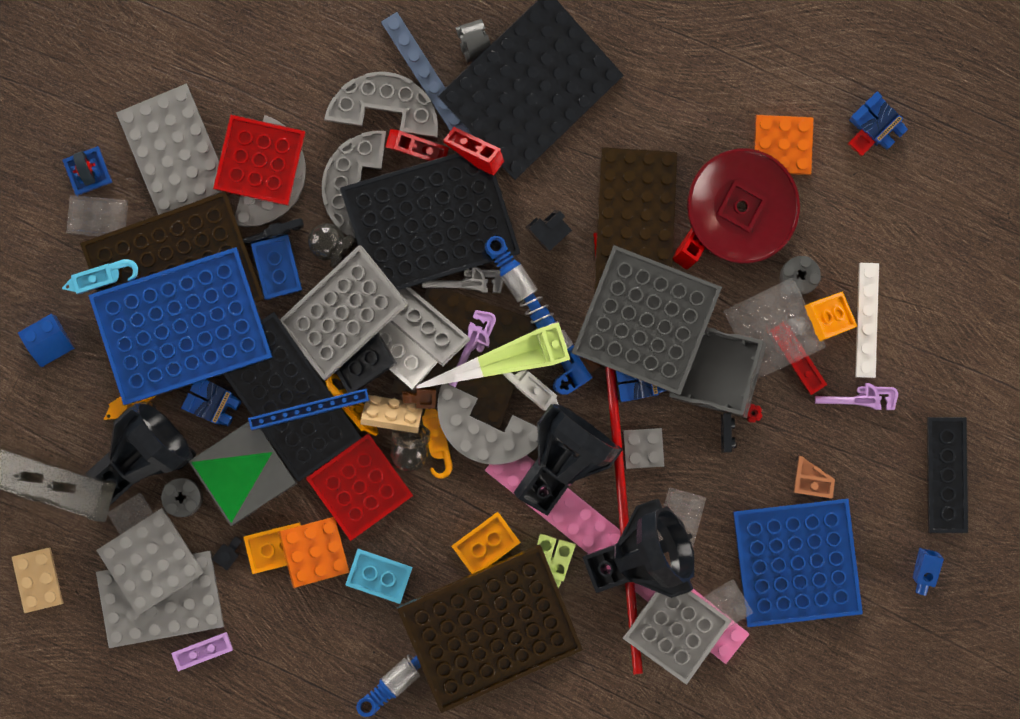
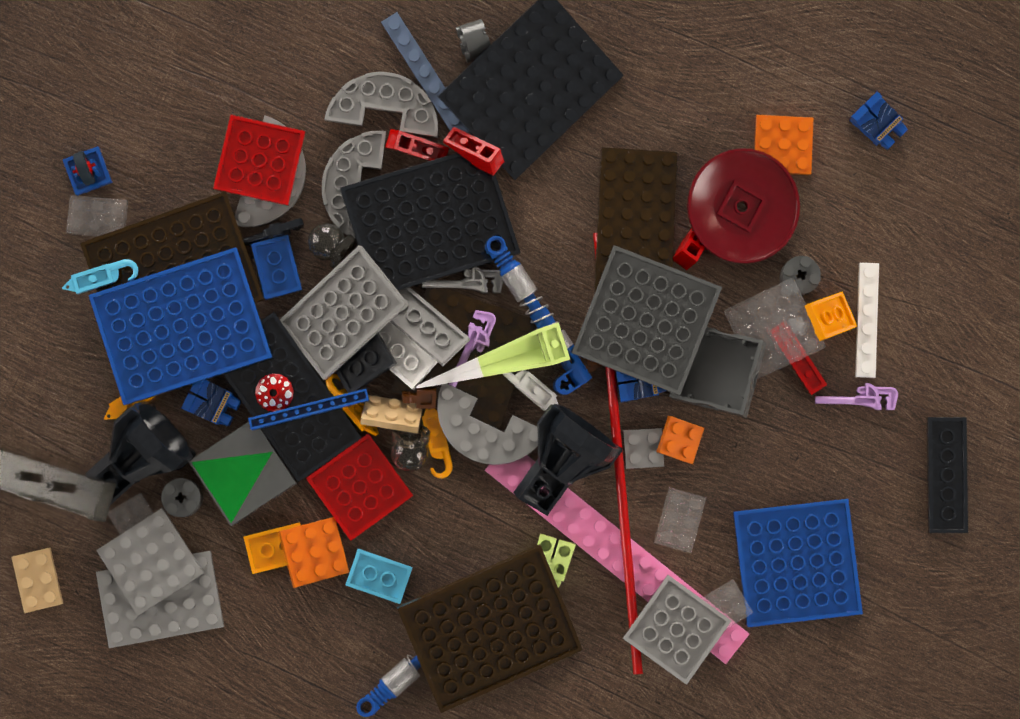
(46, 340): blue slope -> none
(171, 148): light grey plate -> none
(202, 651): lavender plate -> none
(226, 554): black plate -> none
(283, 388): none -> red dish
(486, 543): light orange plate -> none
(550, 230): black plate -> none
(641, 557): black plate -> none
(680, 440): none -> orange plate
(727, 440): black plate -> none
(753, 418): red plate -> none
(812, 480): nougat wing -> none
(861, 143): red plate -> none
(927, 562): blue torso -> none

